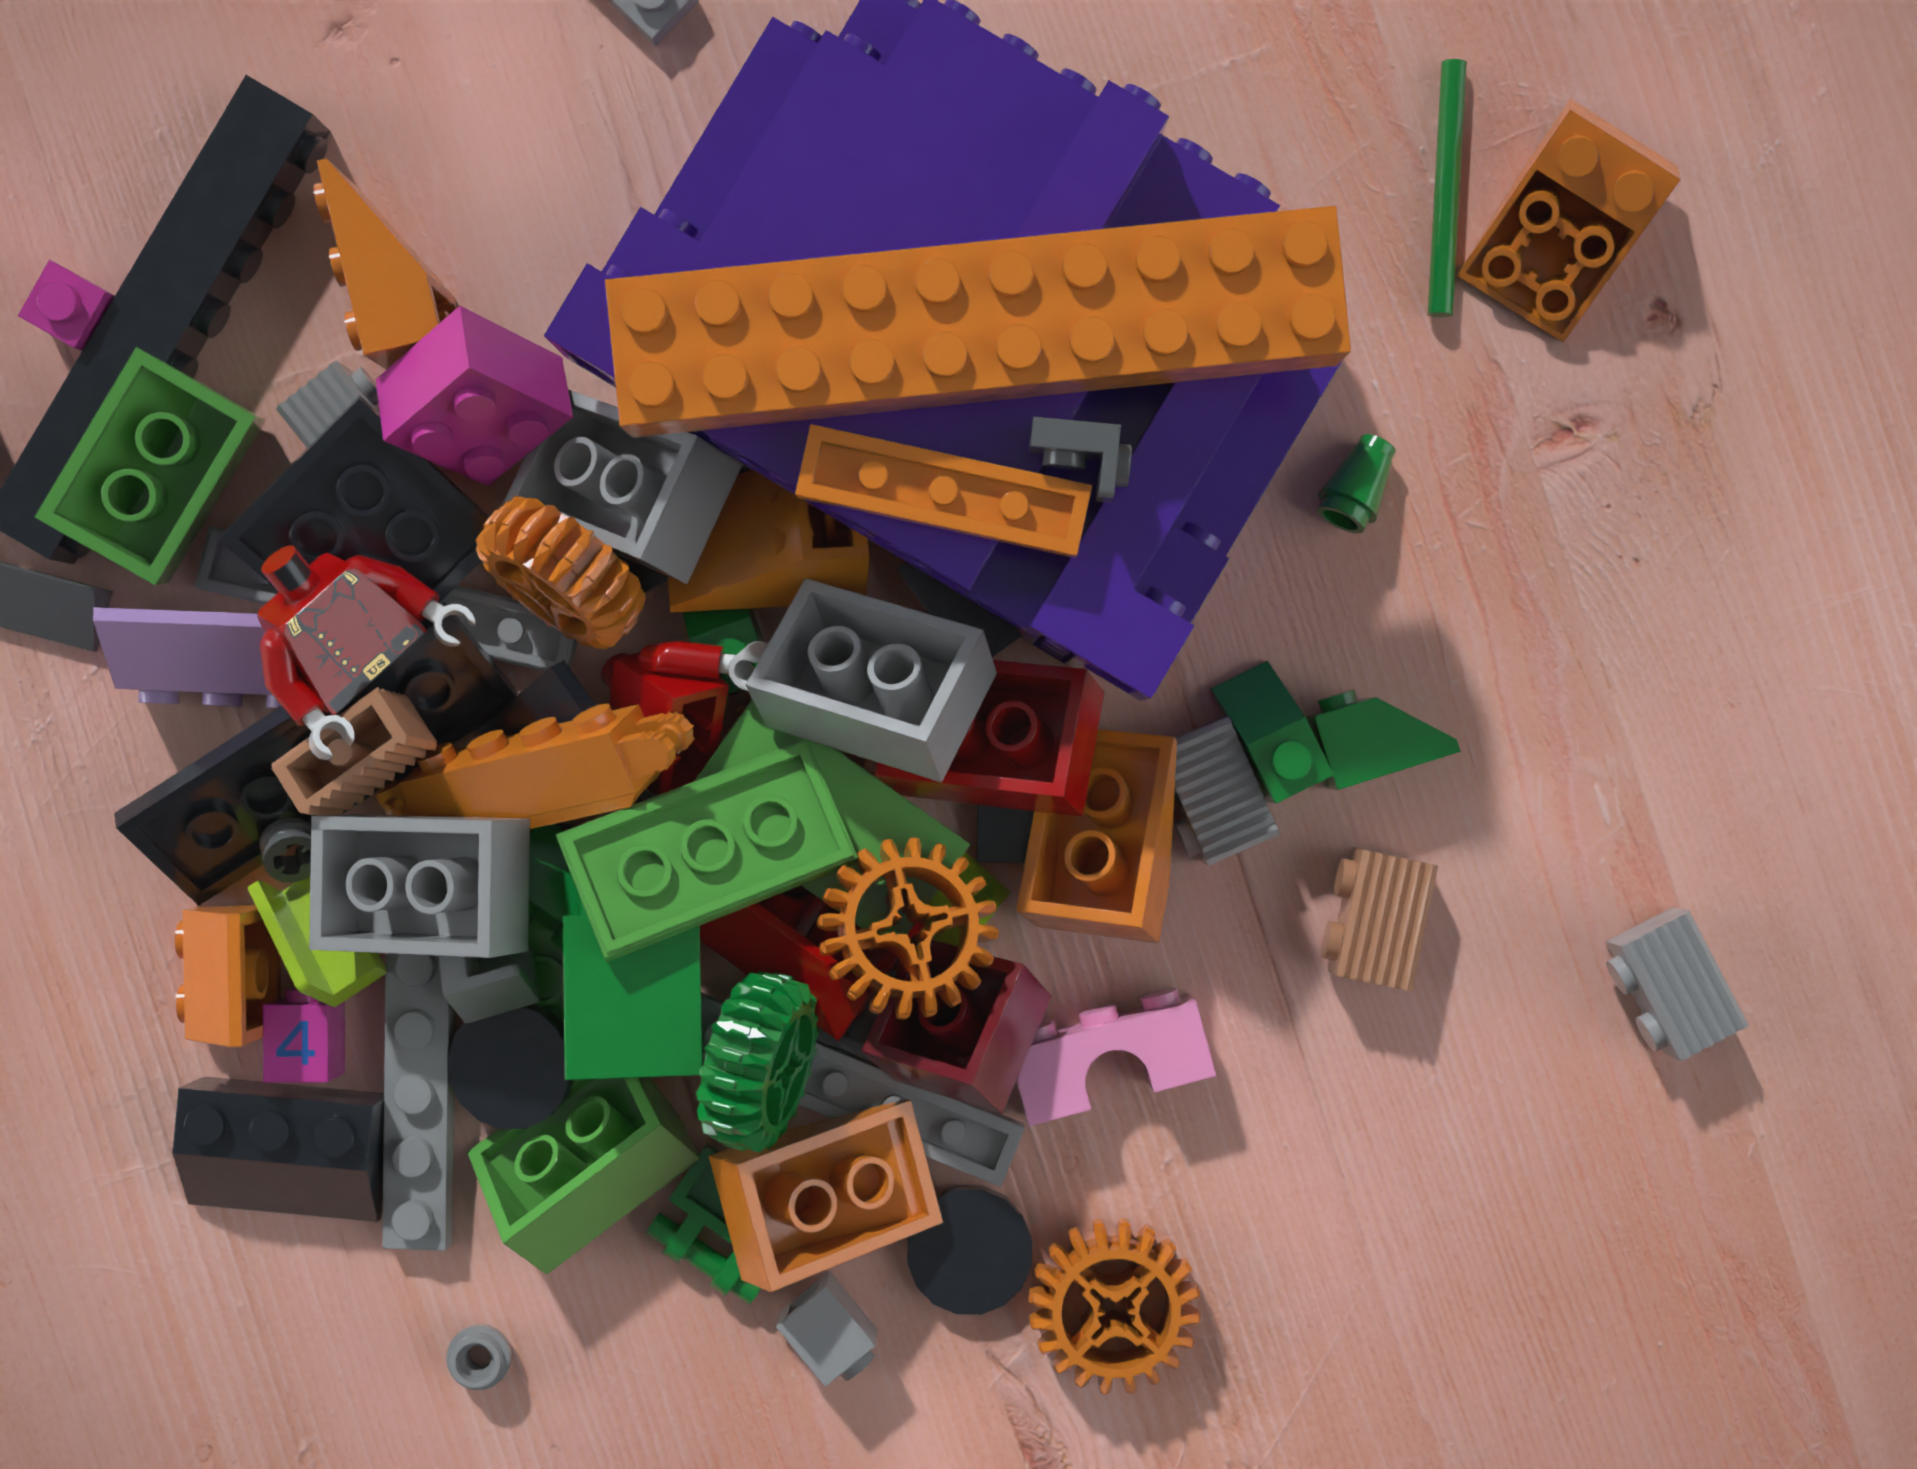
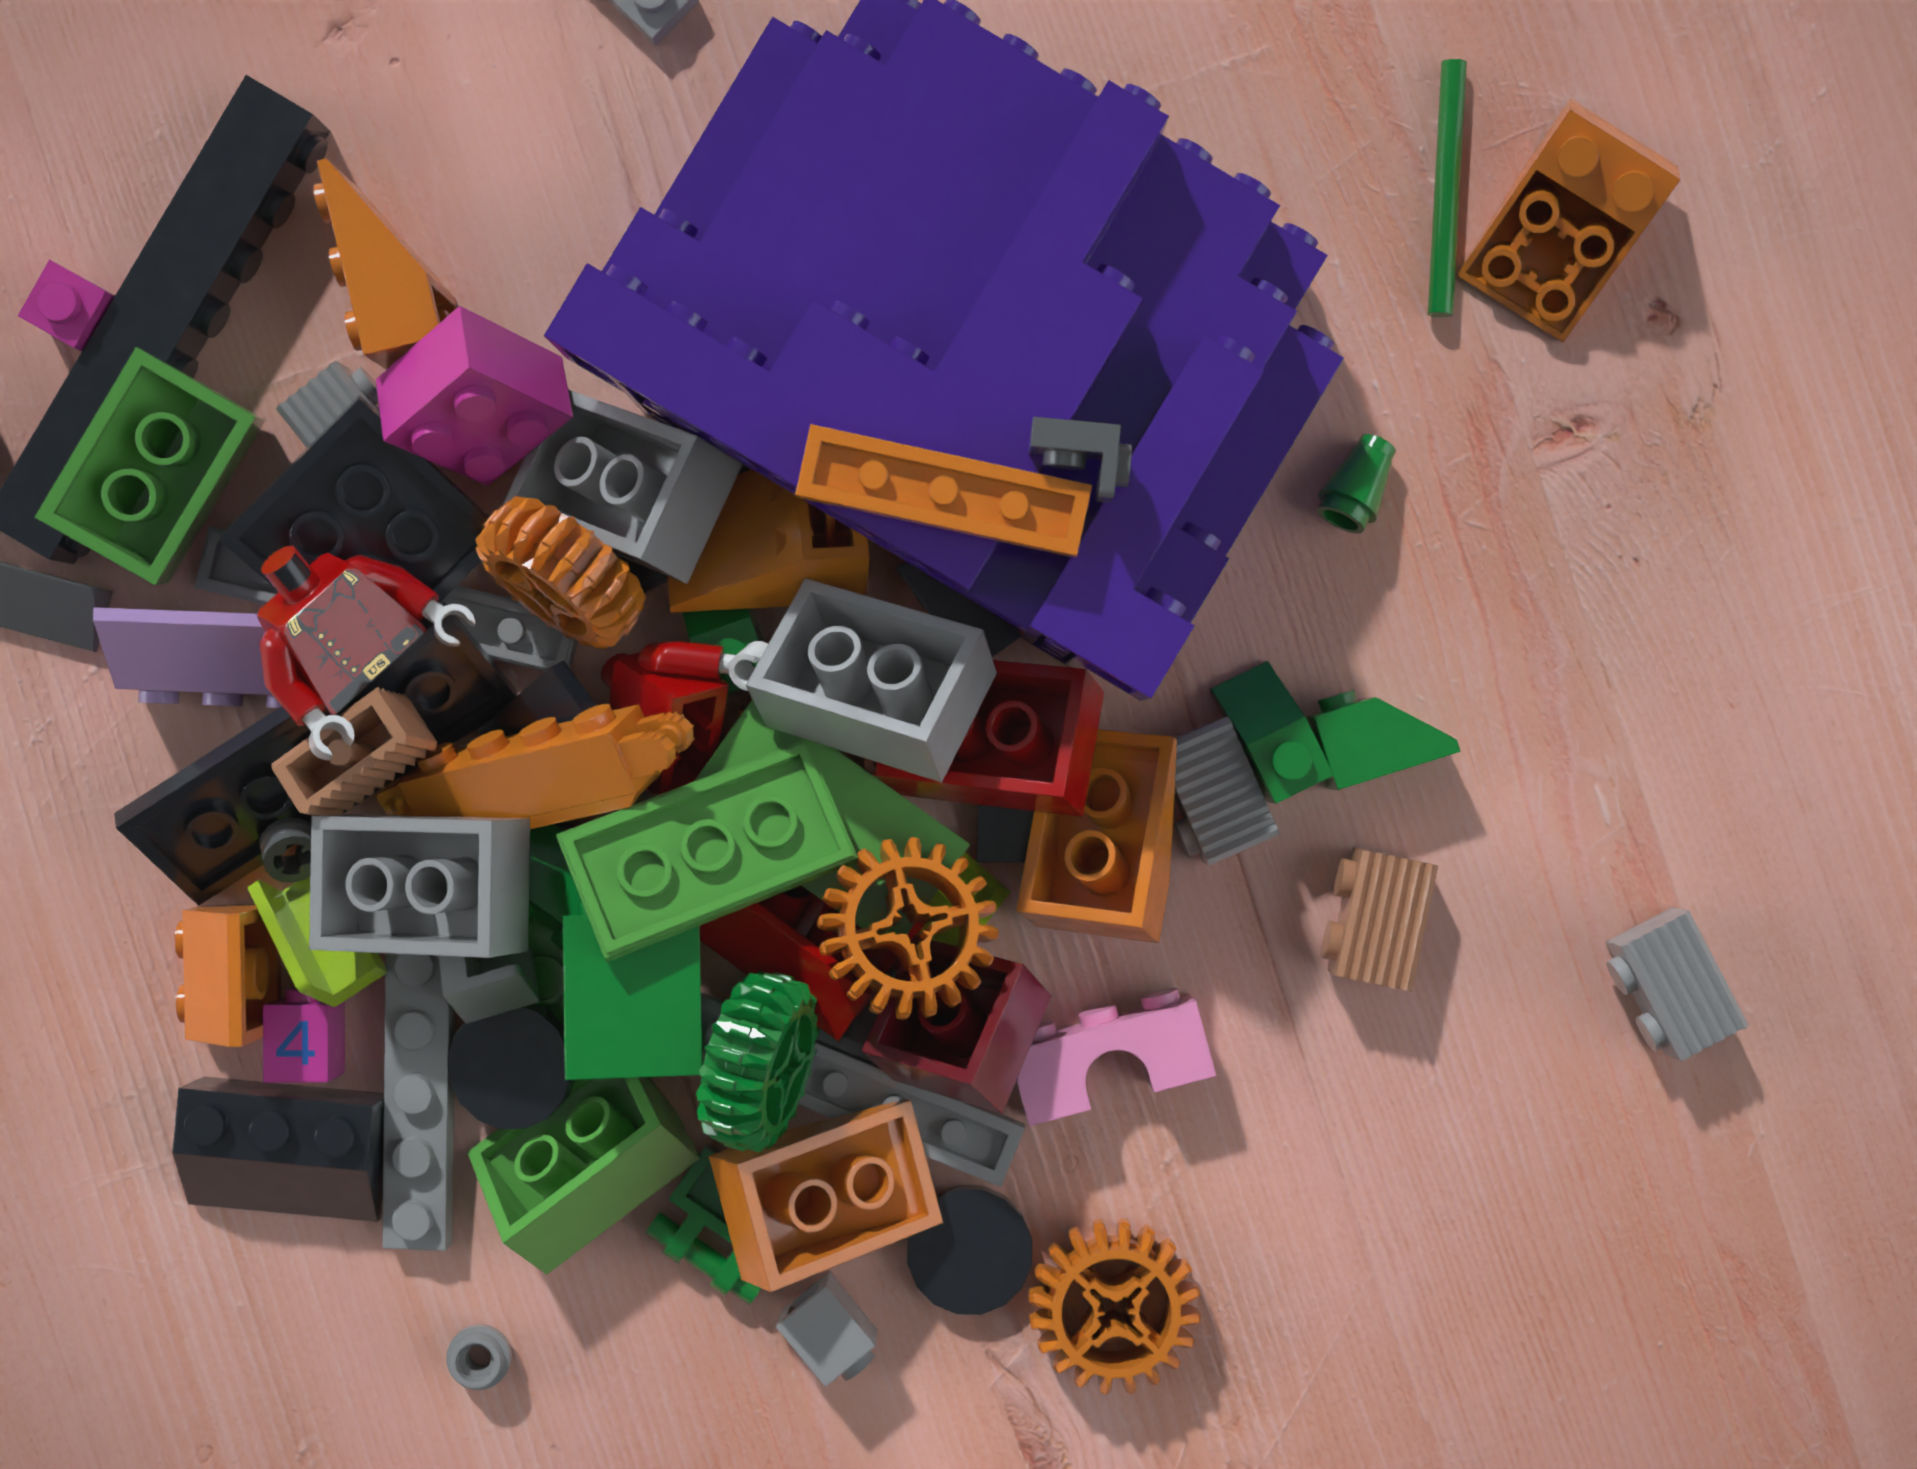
(978, 321): orange brick -> none

